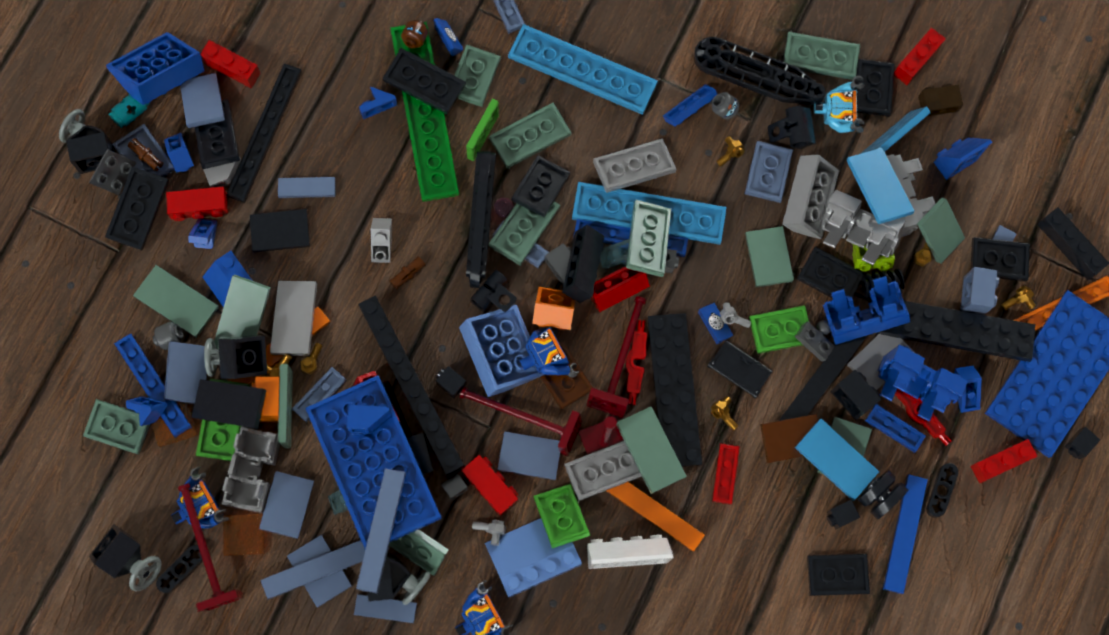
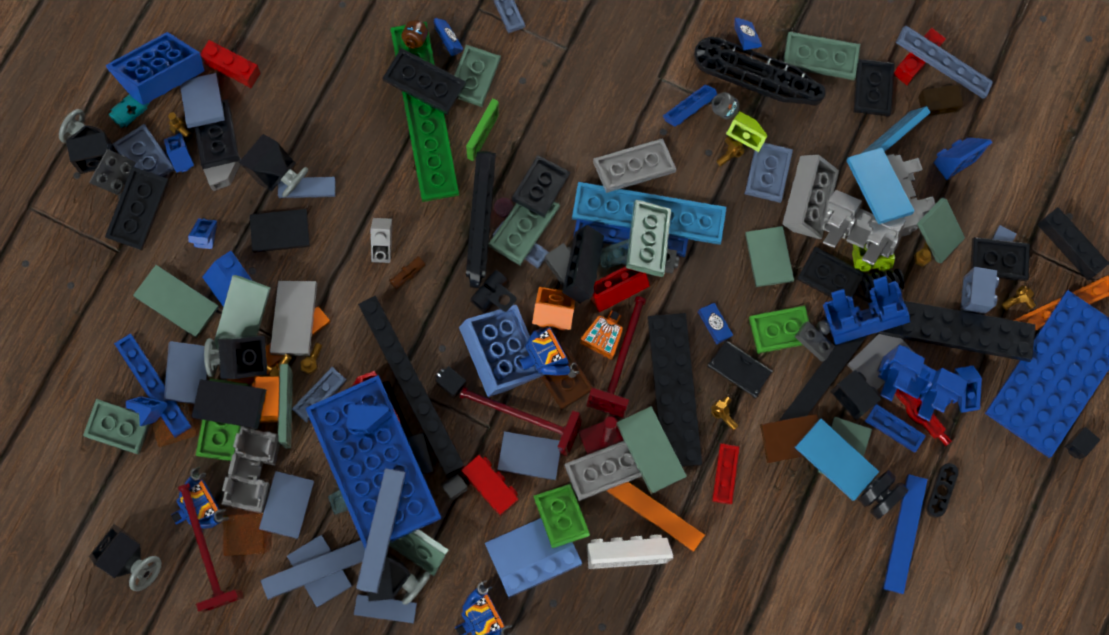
(145, 154): reddish brown pin -> none
(165, 333): dark grey head -> none
(173, 583): black beam -> none
(178, 125): none -> pearl gold piece
(197, 203): red brick -> none
(264, 133): black tile -> none
(271, 164): none -> black piece
(381, 102): blue slope -> none
(495, 528): light grey piece -> none
(530, 135): sand green tile -> none
(582, 69): dark azure plate -> none
(603, 335): none -> torso
(637, 352): red piece -> none
(730, 316): light grey piece -> none
(747, 34): none -> blue slope
(747, 131): none -> lime slope
(796, 126): black piece -> none
(838, 574): black tile -> none
(841, 107): torso -> none
(842, 515): black brick -> none
(944, 62): none -> sand blue tile
(1004, 461): red brick -> none

